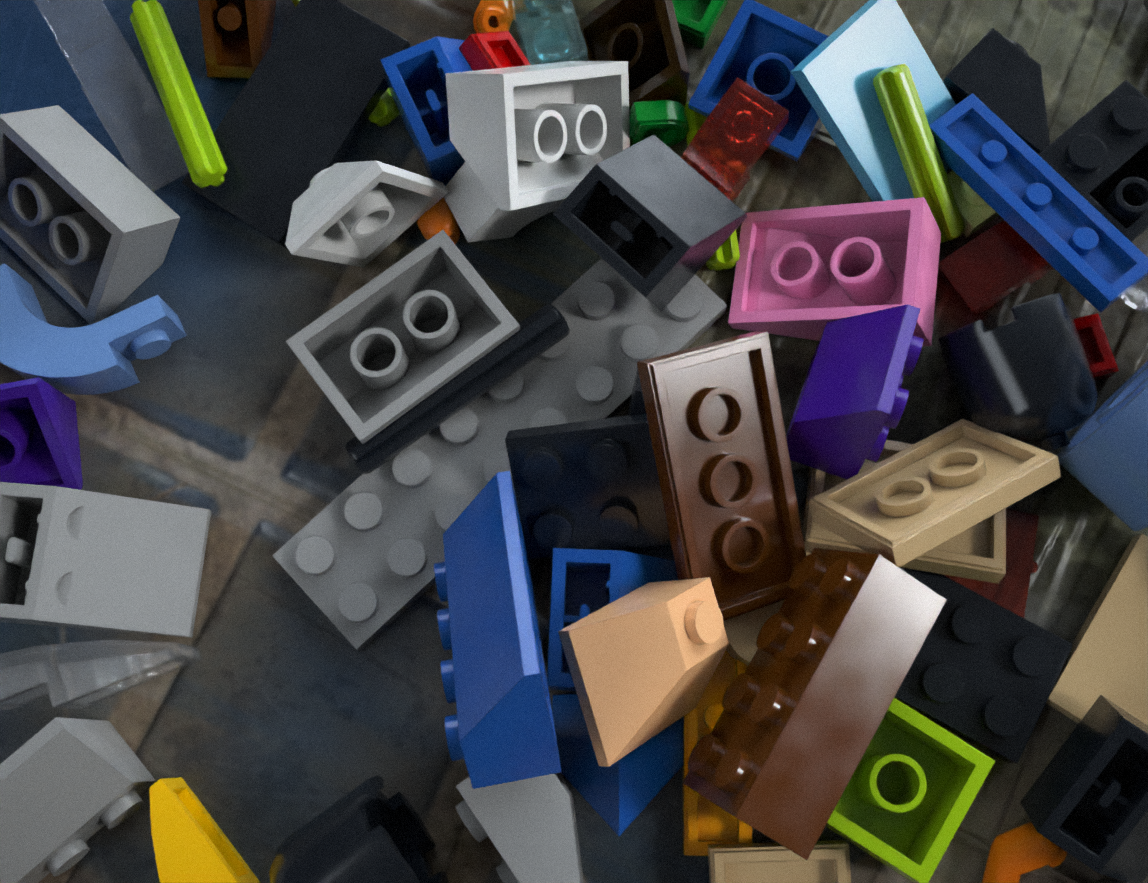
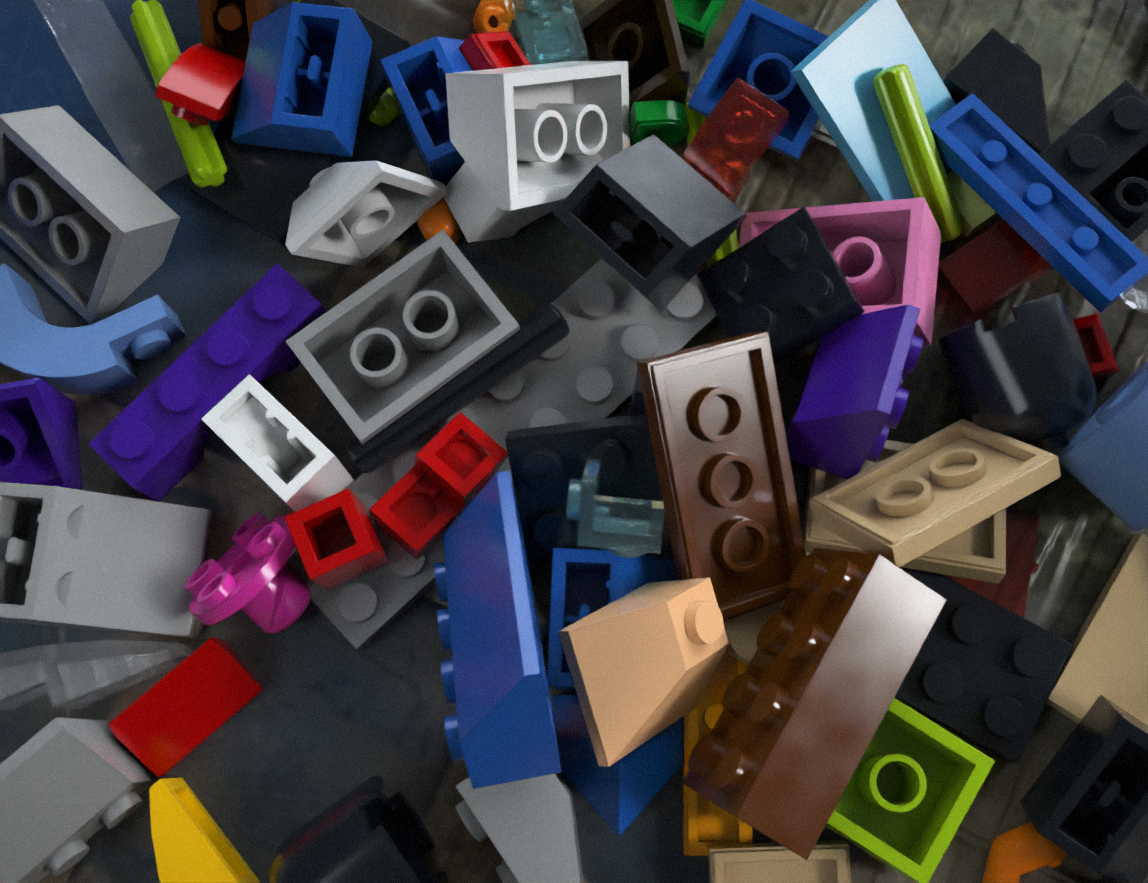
(163, 428): none -> dark purple arch
(186, 706): none -> red slope
(202, 84): none -> red slope
(252, 578): none -> dark pink plate
(277, 446): none -> white arch
(304, 80): none -> blue slope
(336, 539): none -> red brick
(439, 485): none -> red slope
(615, 523): none -> clear light blue bracket
(782, 286): none -> black plate

